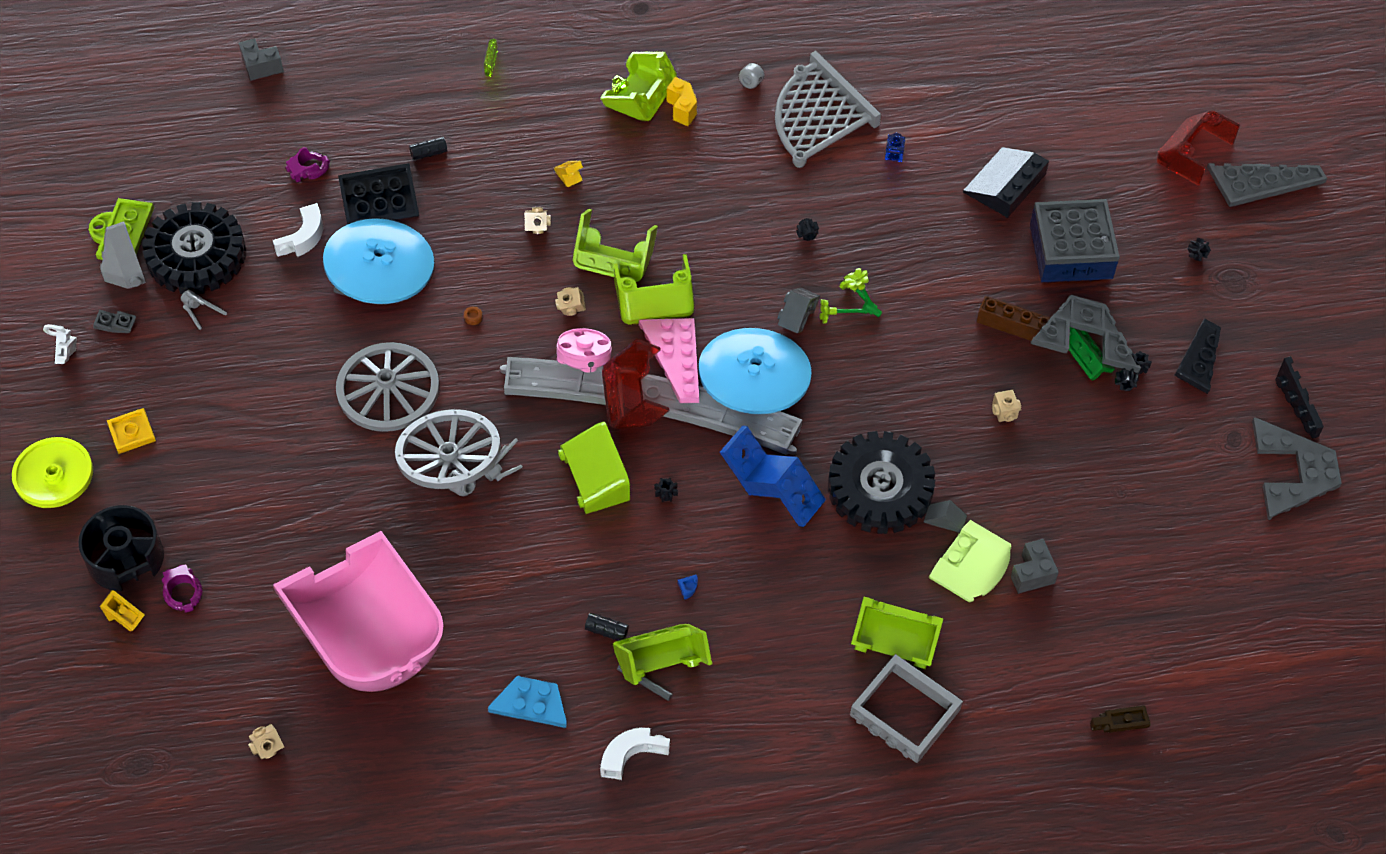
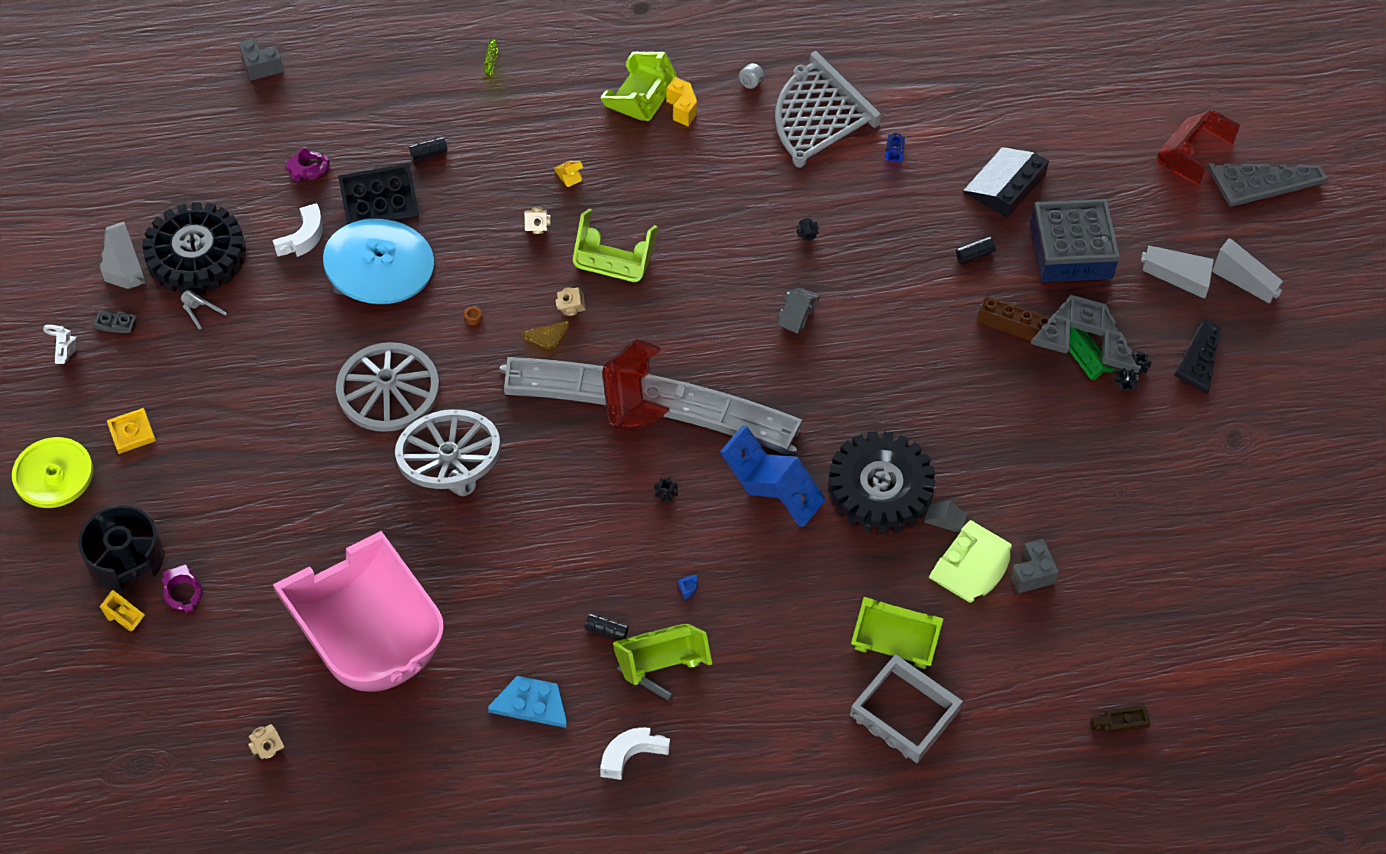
(134, 215): lime plate -> none
(494, 472): light grey plant -> none
(548, 335): none -> clear yellow tile
(583, 349): bright pink piece -> none
(596, 469): lime windscreen -> none
(619, 83): clear neon green tile -> none
(656, 301): lime windscreen -> none
(677, 354): bright pink wing -> none
(753, 389): medium azure dish -> none
(855, 282): lime plant -> none
(975, 250): none -> black axle
(1006, 406): tan brick -> none
(1179, 269): none -> light grey slope
(1199, 249): black gear -> none
(1246, 272): none -> light grey slope
(1298, 398): black wing -> none
(1315, 463): dark grey wing -> none

